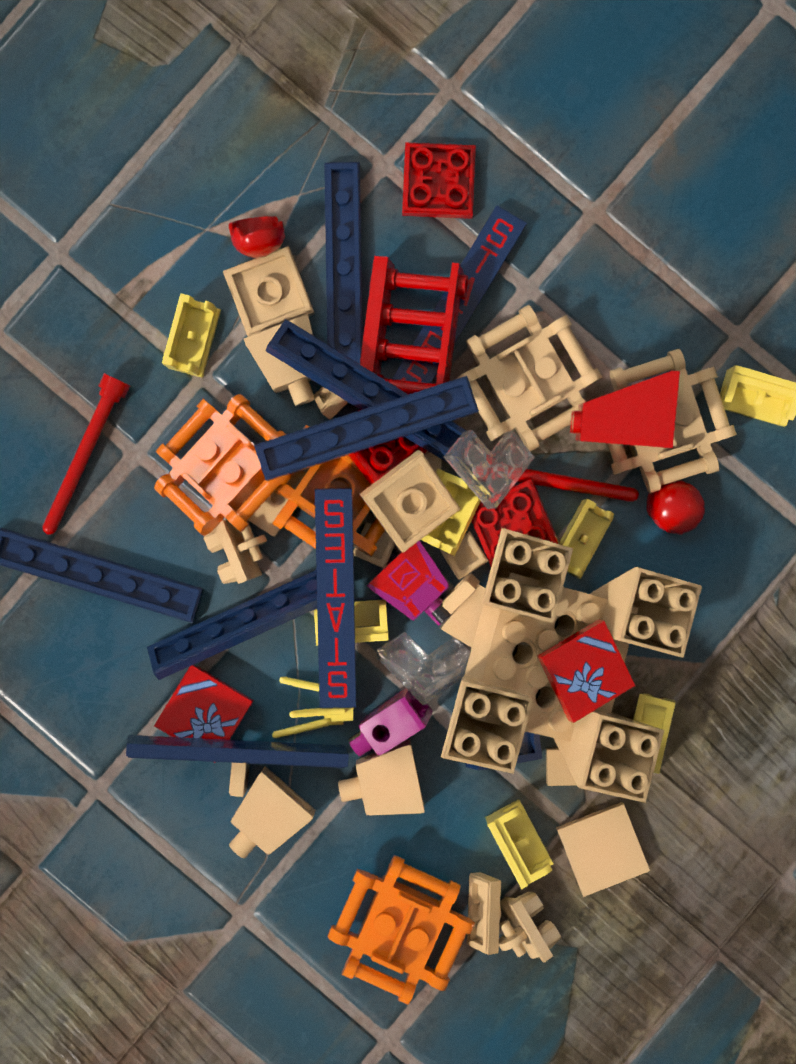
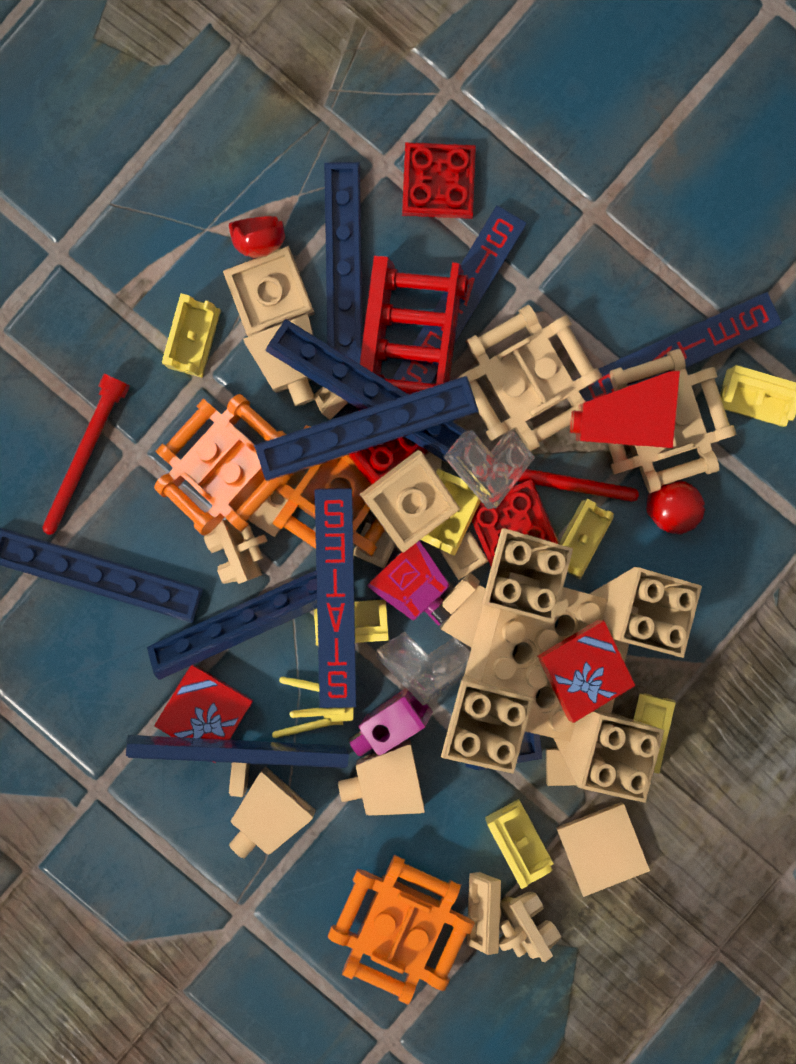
(697, 341): none -> dark blue tile

